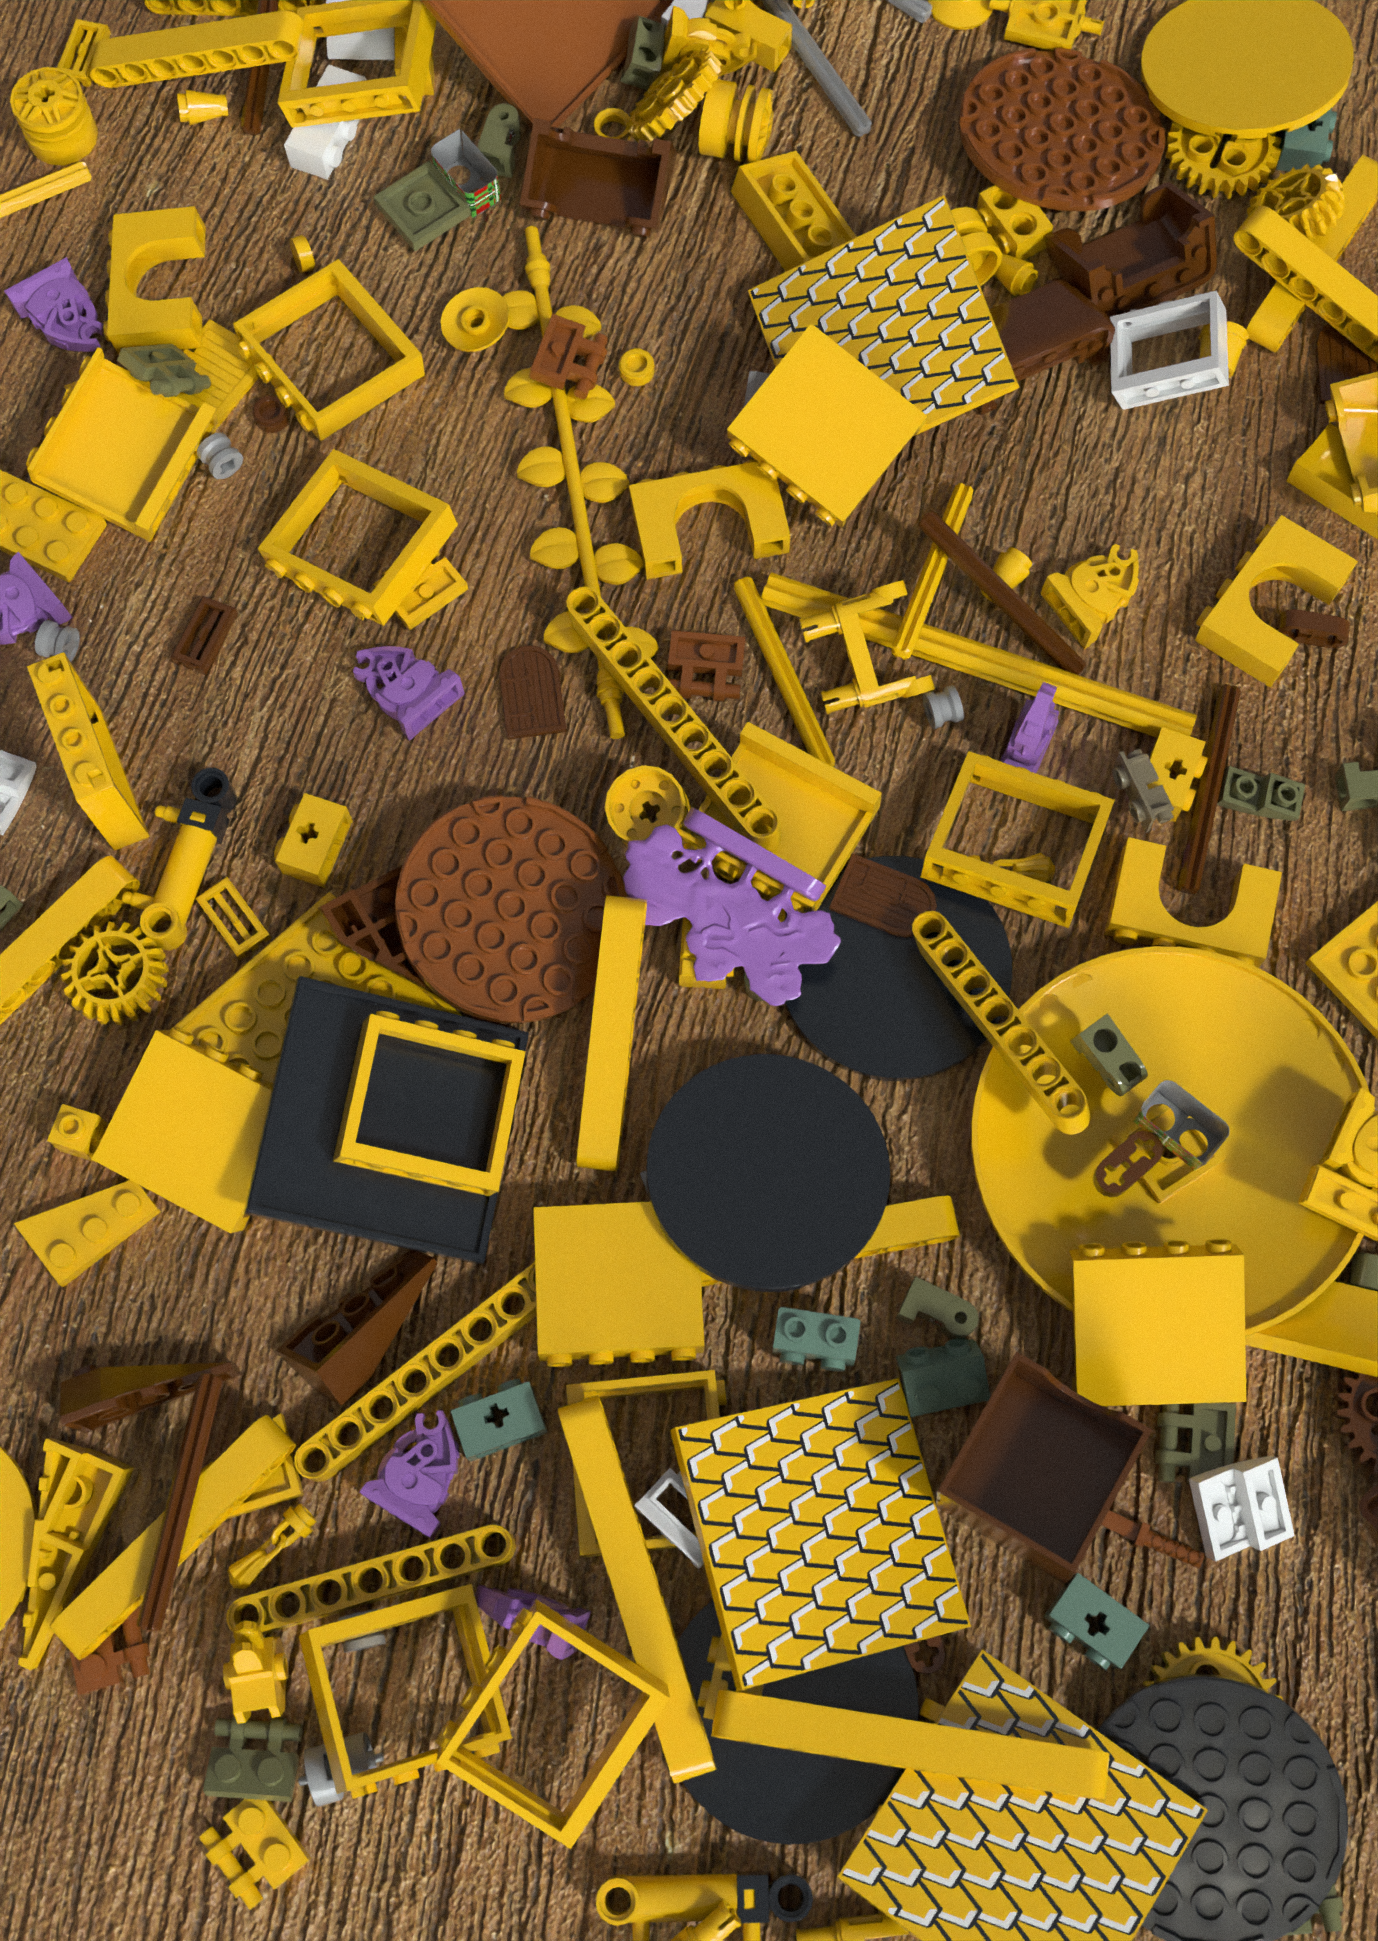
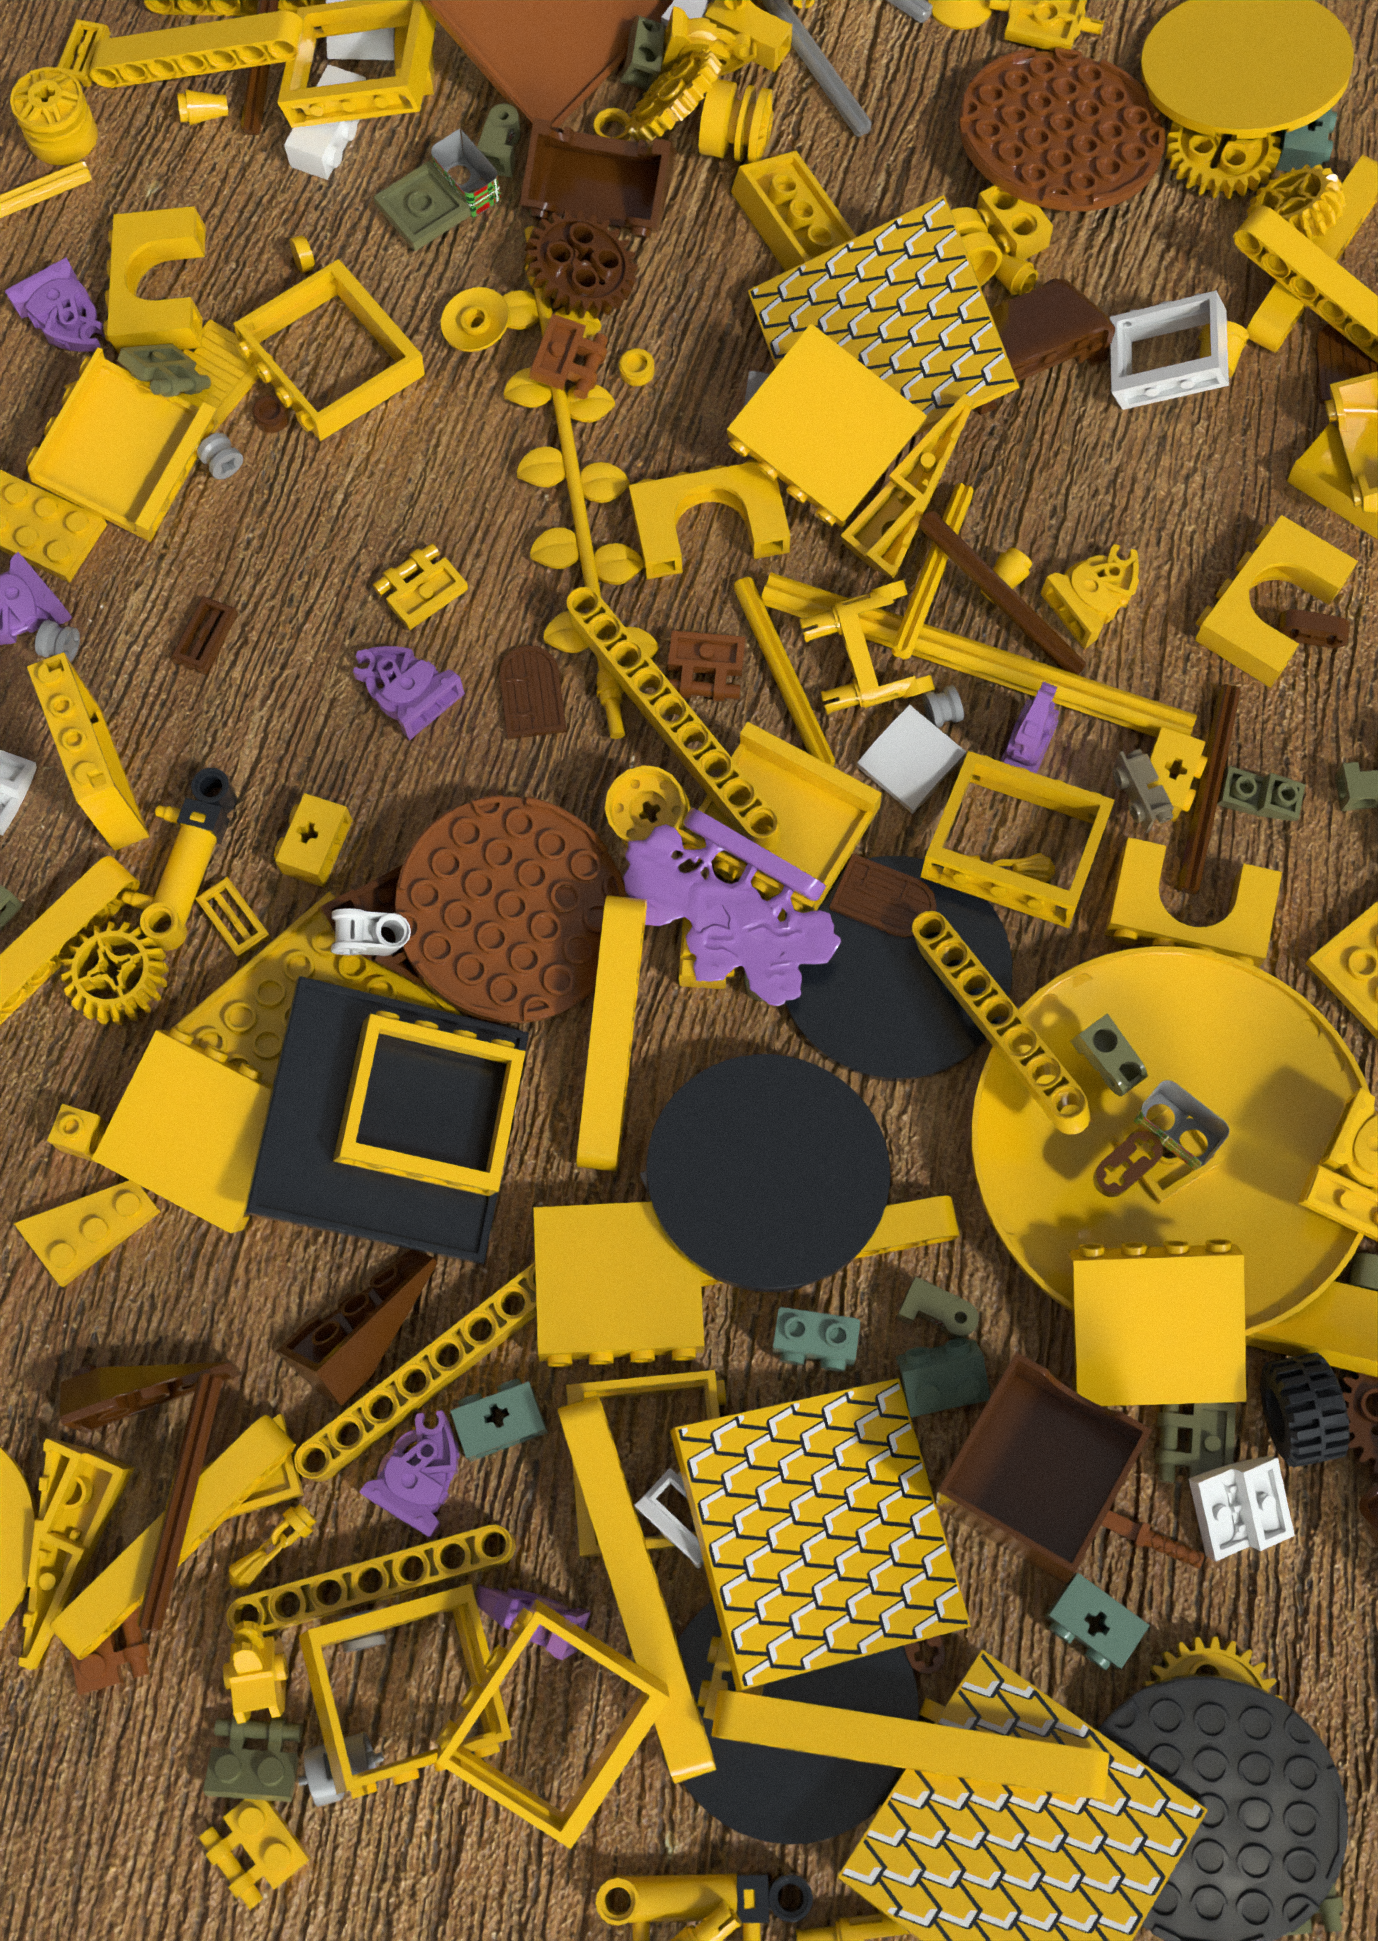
(360, 932): none -> white piece
(407, 568): yellow window -> none
(580, 264): none -> reddish brown gear
(891, 519): none -> yellow wedge
(911, 759): none -> white slope
(1146, 261): reddish brown windscreen -> none
(1304, 1409): none -> black tyre

